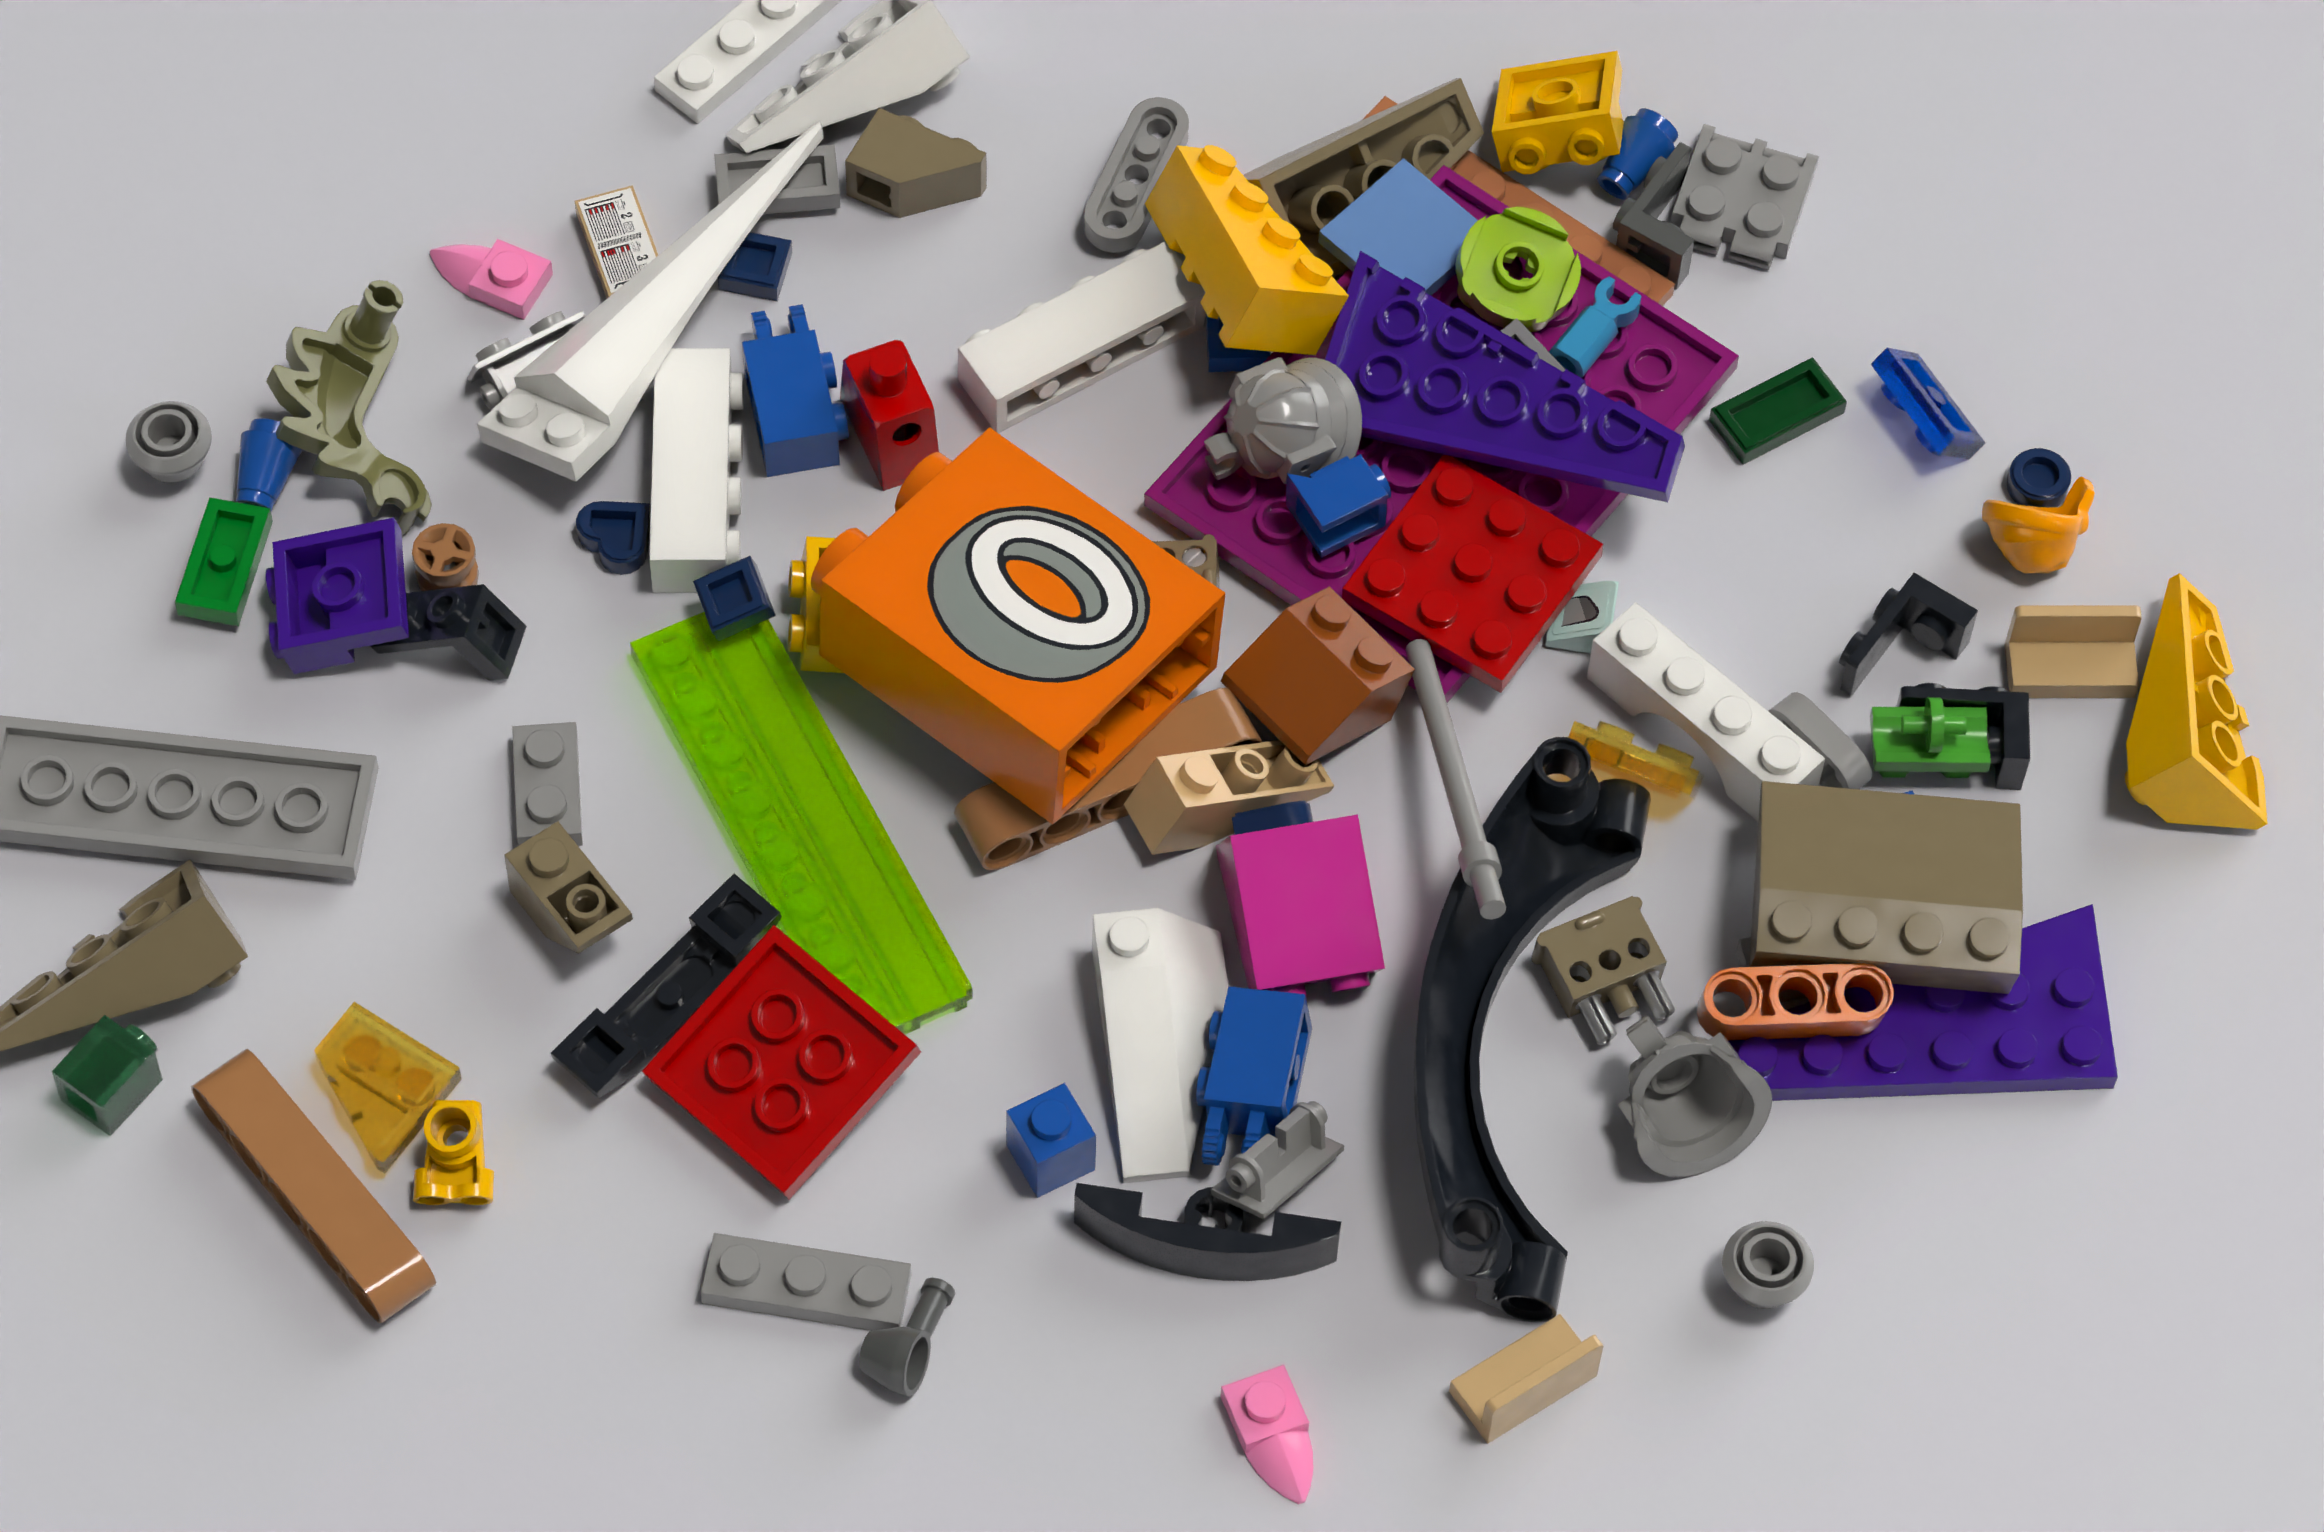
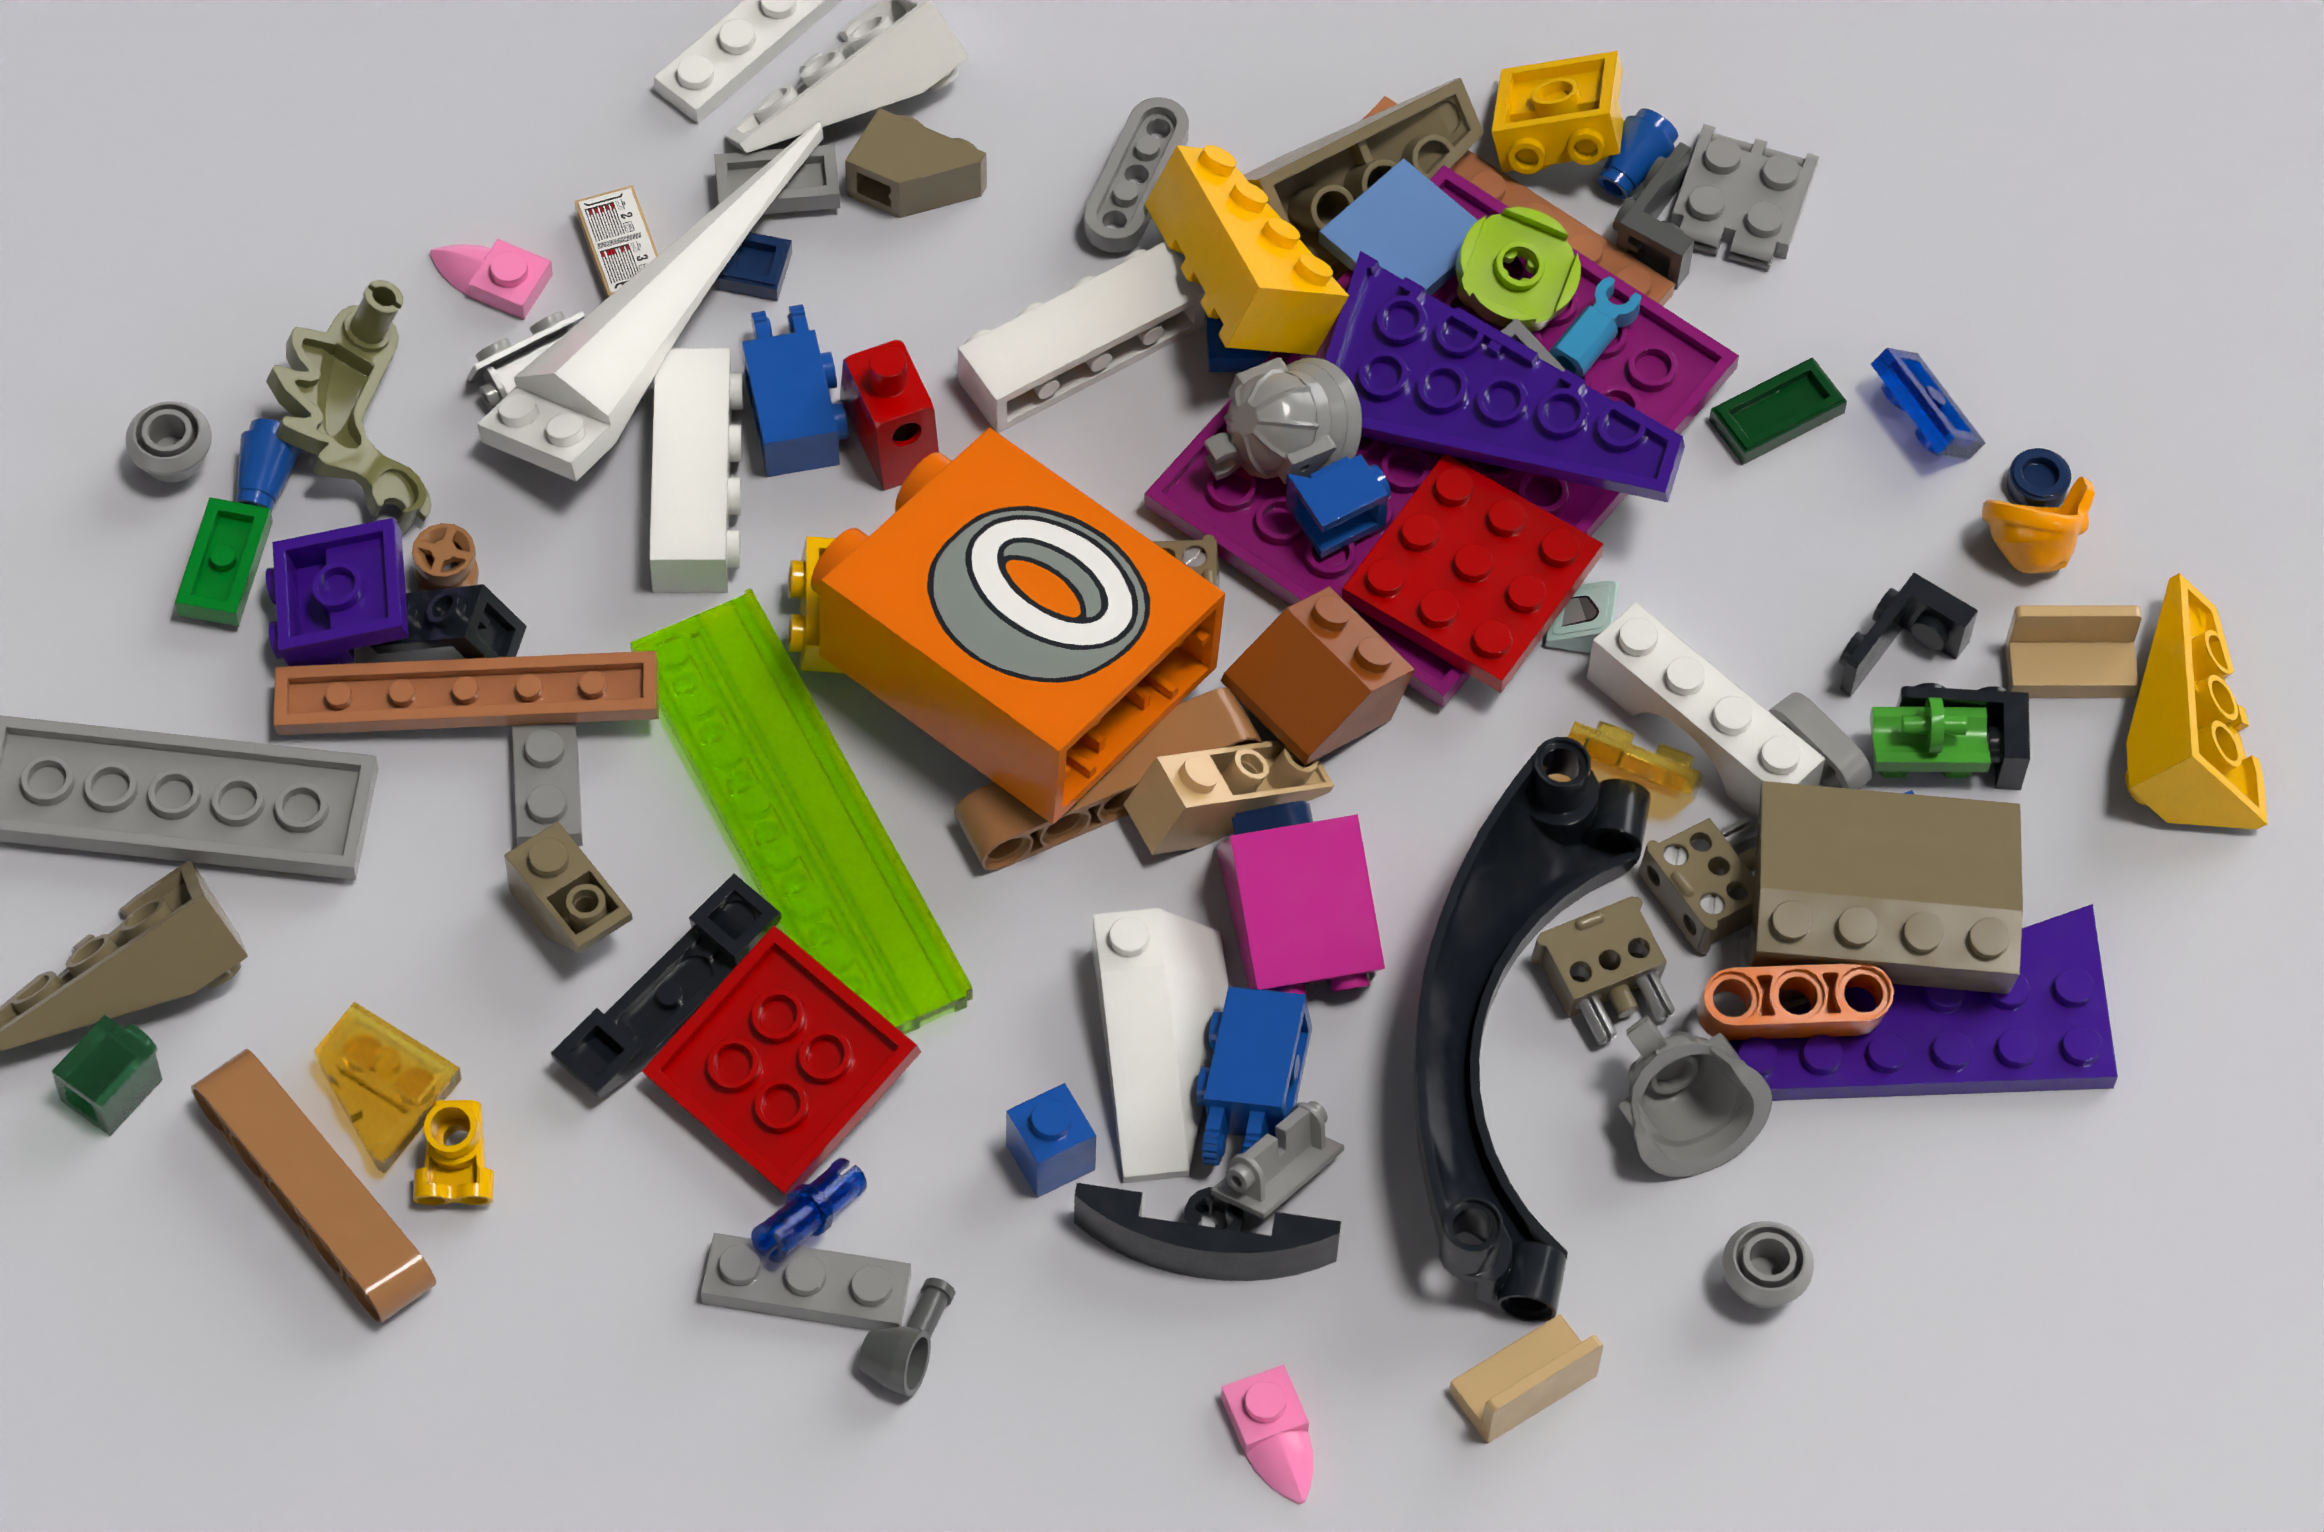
(466, 693): none -> nougat plate
(616, 532): dark blue tile -> none
(734, 598): dark blue tile -> none
(809, 1210): none -> clear blue pin
(1478, 857): light grey bar -> none
(1704, 880): none -> dark tan piece

